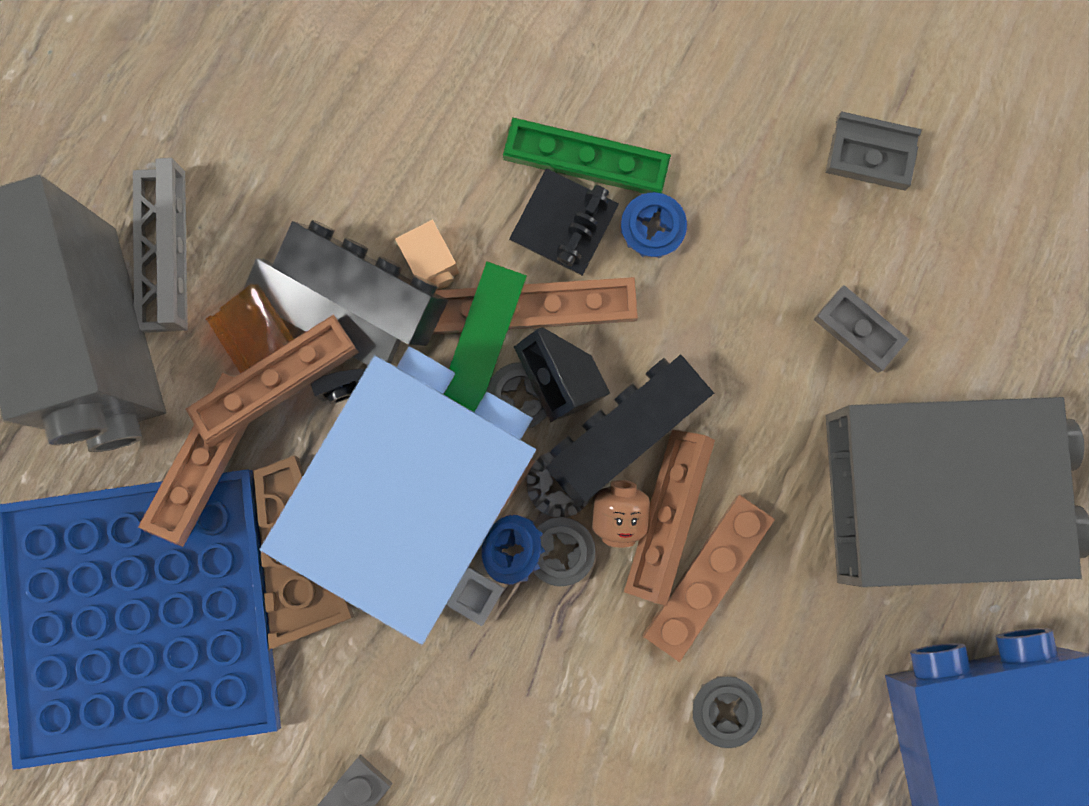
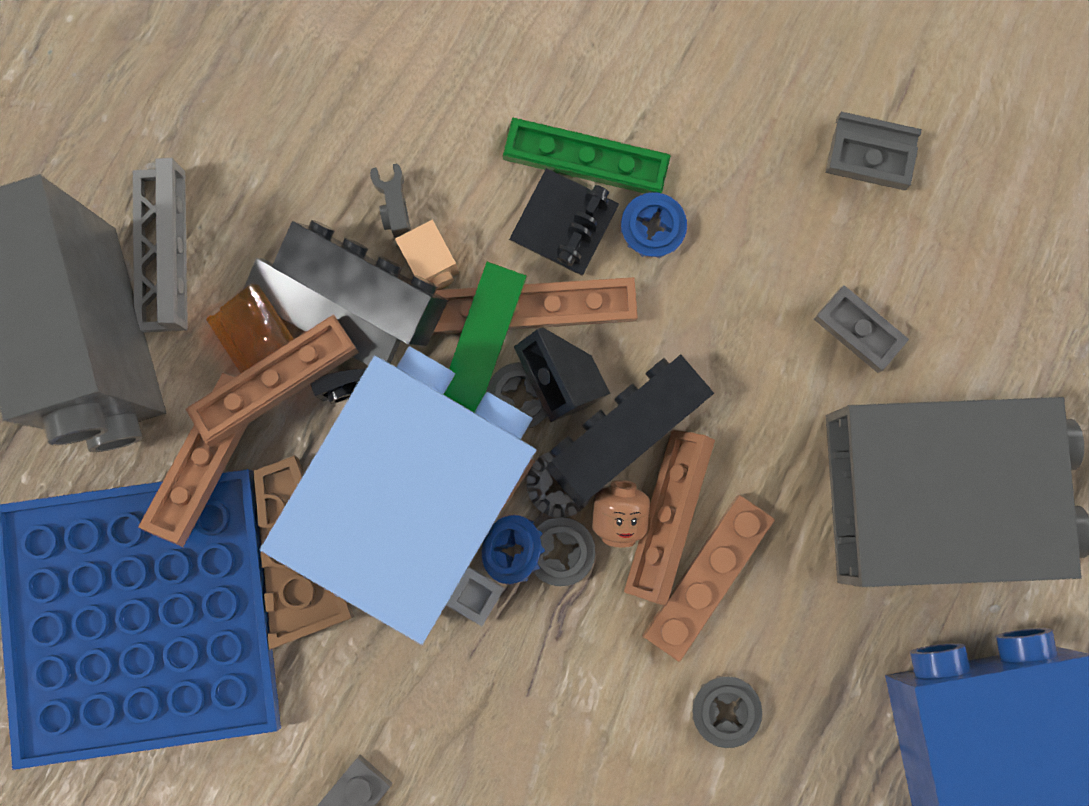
(395, 212): none -> dark grey plate

